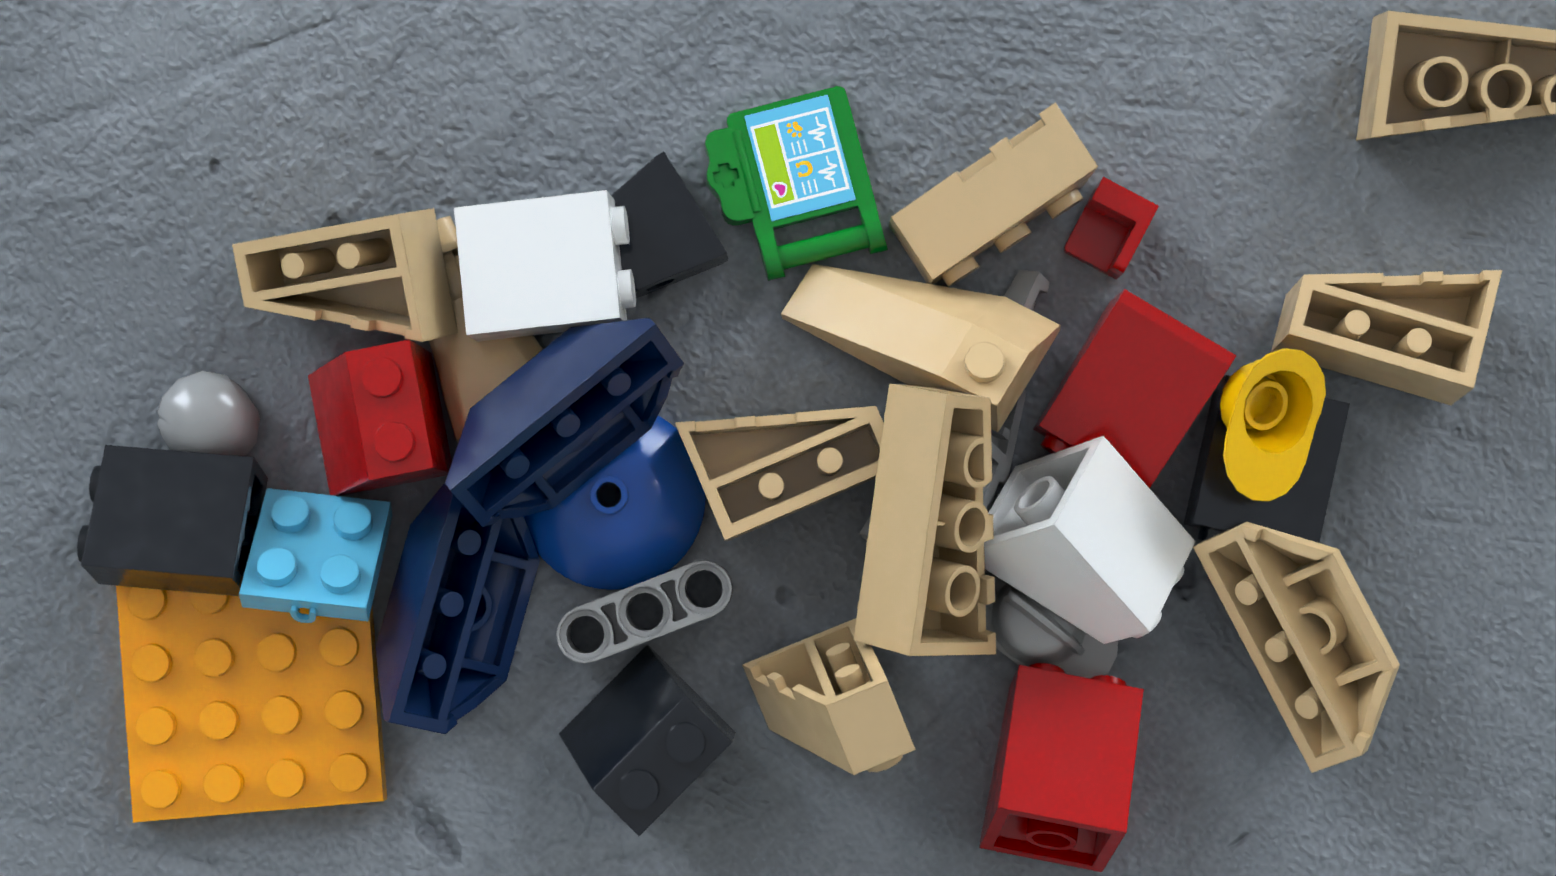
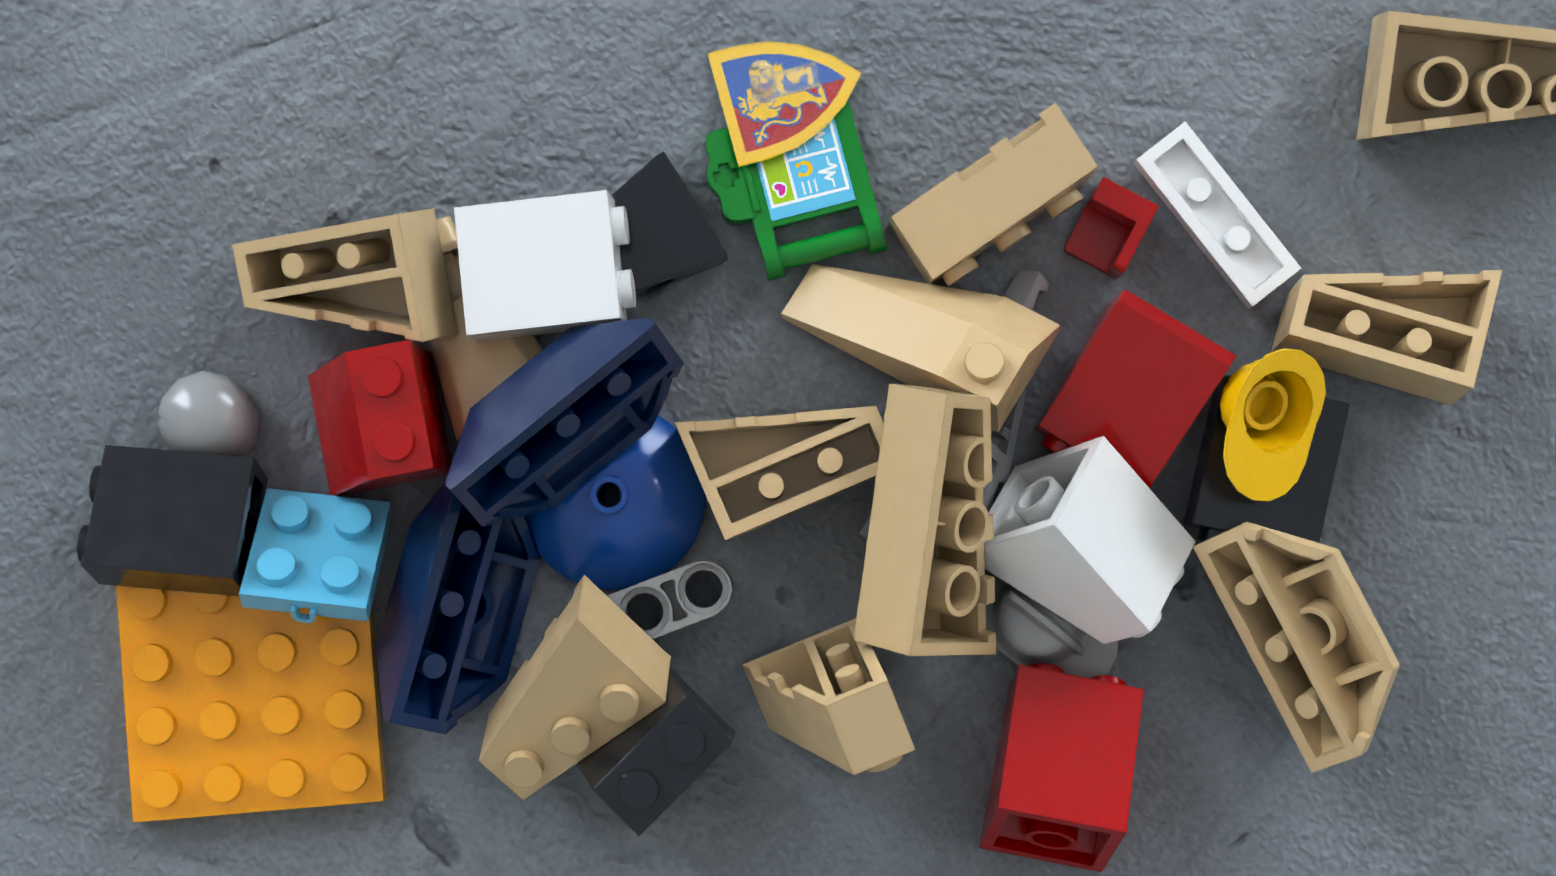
(575, 693): none -> tan wedge
(778, 95): none -> clear shield
(1216, 215): none -> white plate

